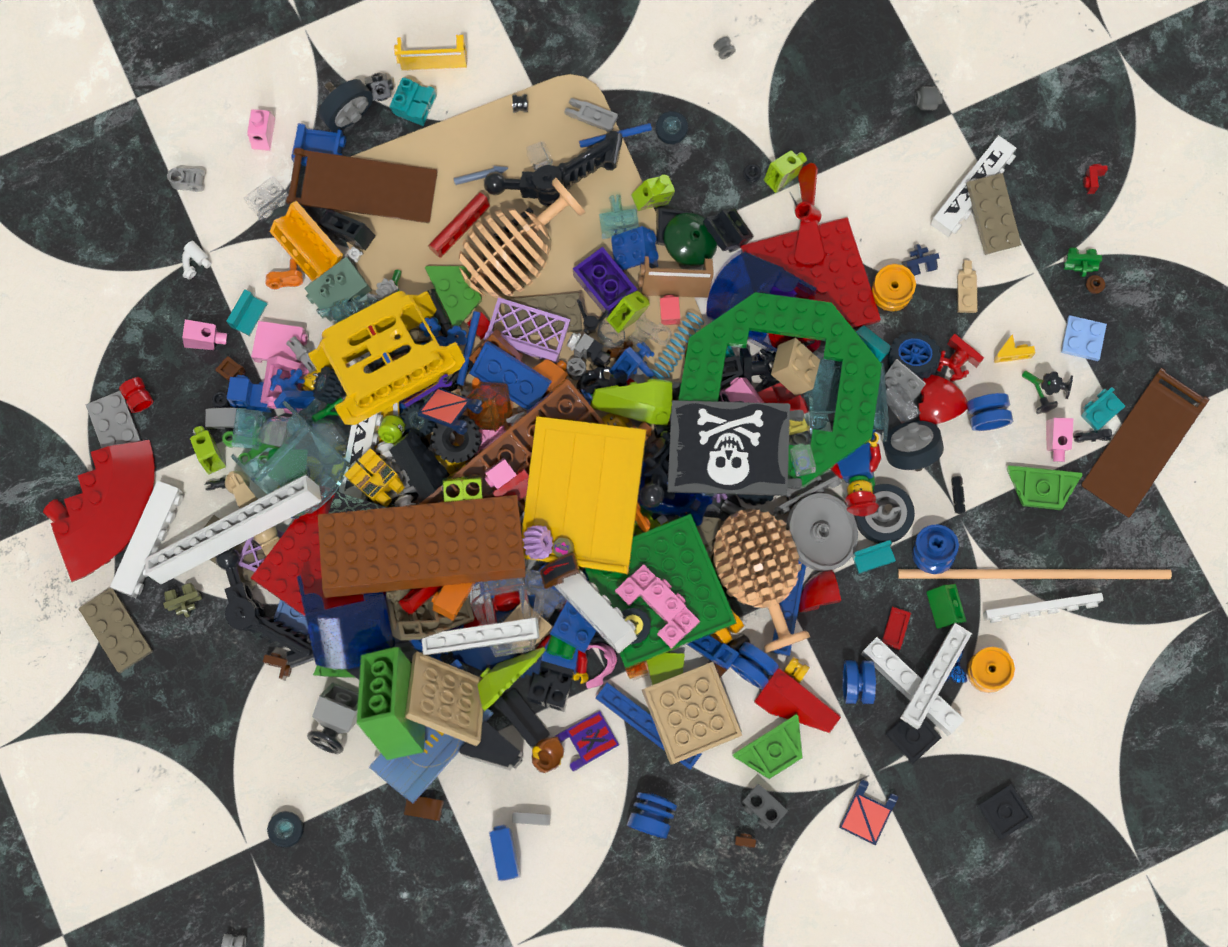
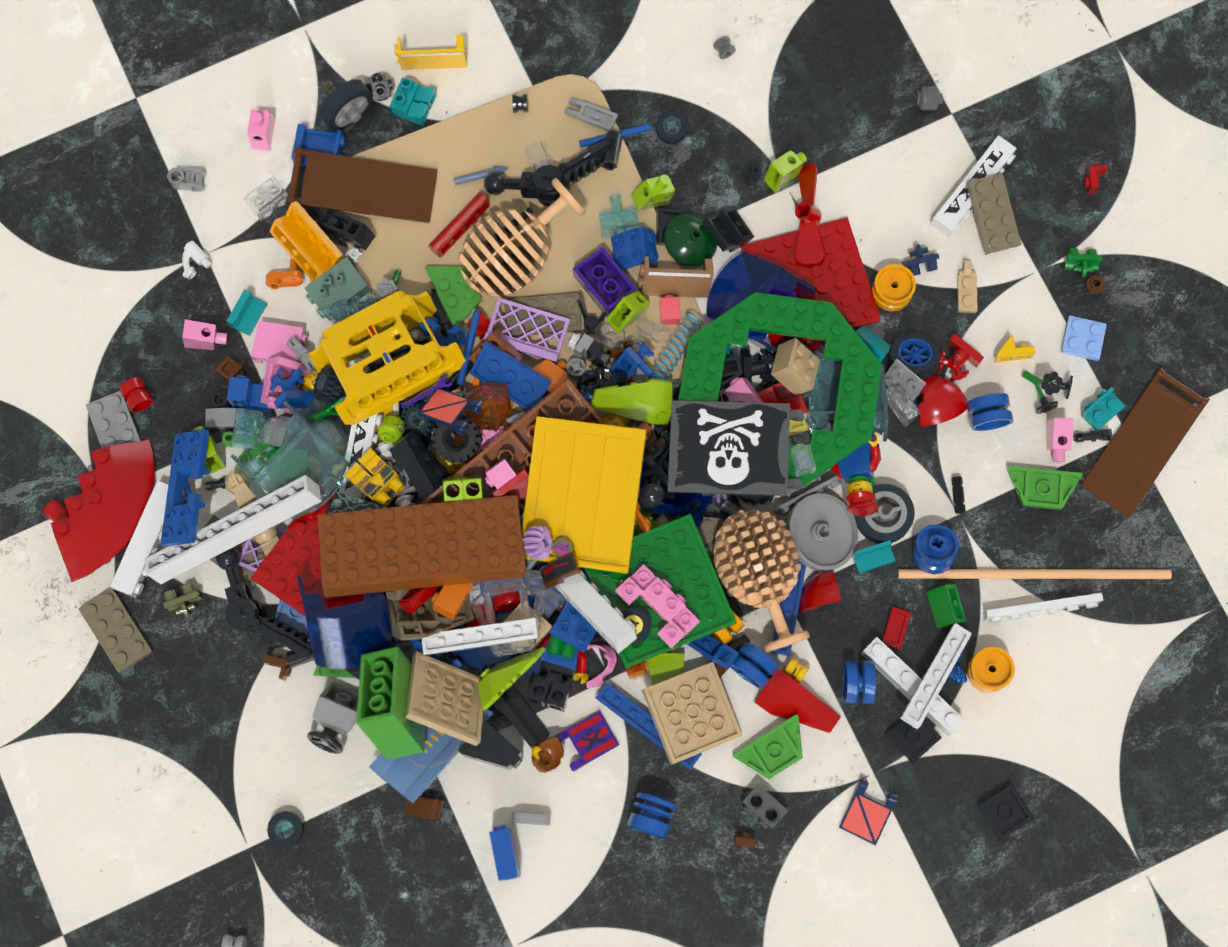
(180, 512): none -> blue plate
(913, 445): black wheel -> none

